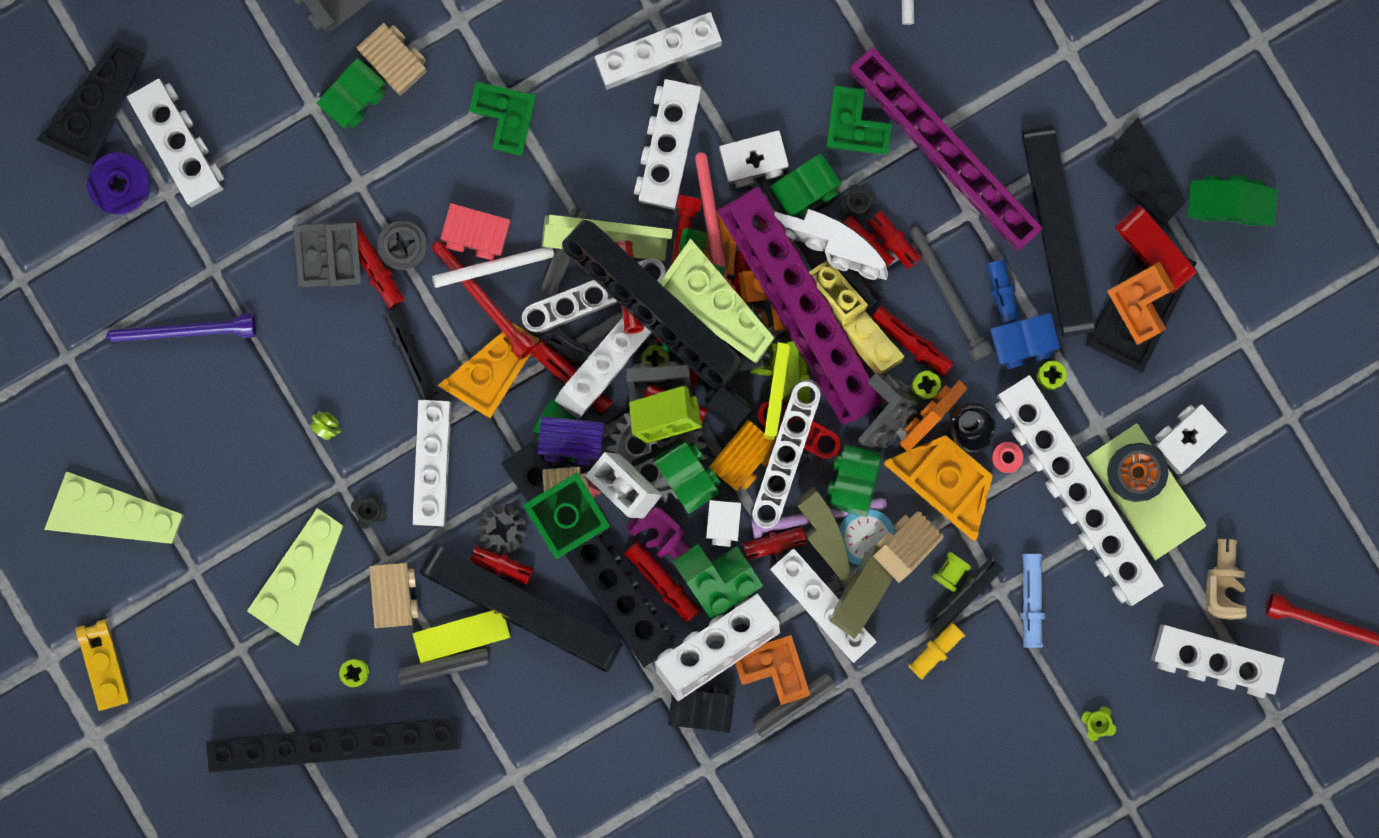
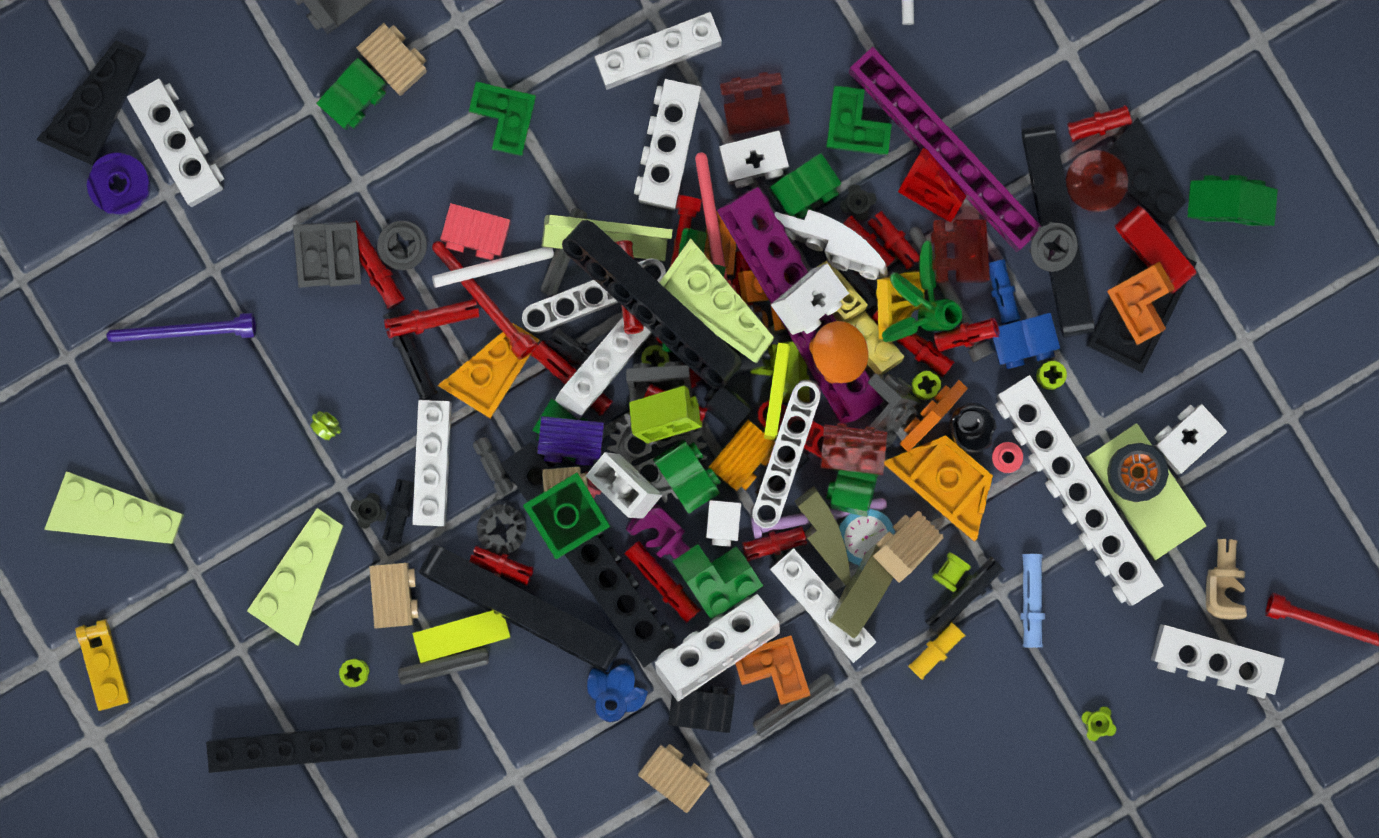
(398, 511): none -> black pin
(431, 318): none -> red pin
(493, 466): none -> dark grey axle
(615, 687): none -> blue plate
(675, 778): none -> tan brick
(755, 113): none -> clear red plate
(795, 304): none -> white brick
(839, 352): none -> orange dish
(846, 452): none -> clear red plate
(891, 304): none -> yellow wing
(932, 187): none -> red wing
(932, 314): none -> green plant
(966, 334): none -> red pin
(970, 251): none -> clear red plate
(1057, 258): none -> dark grey gear
(1089, 194): none -> clear red dish
(1099, 123): none -> red pin

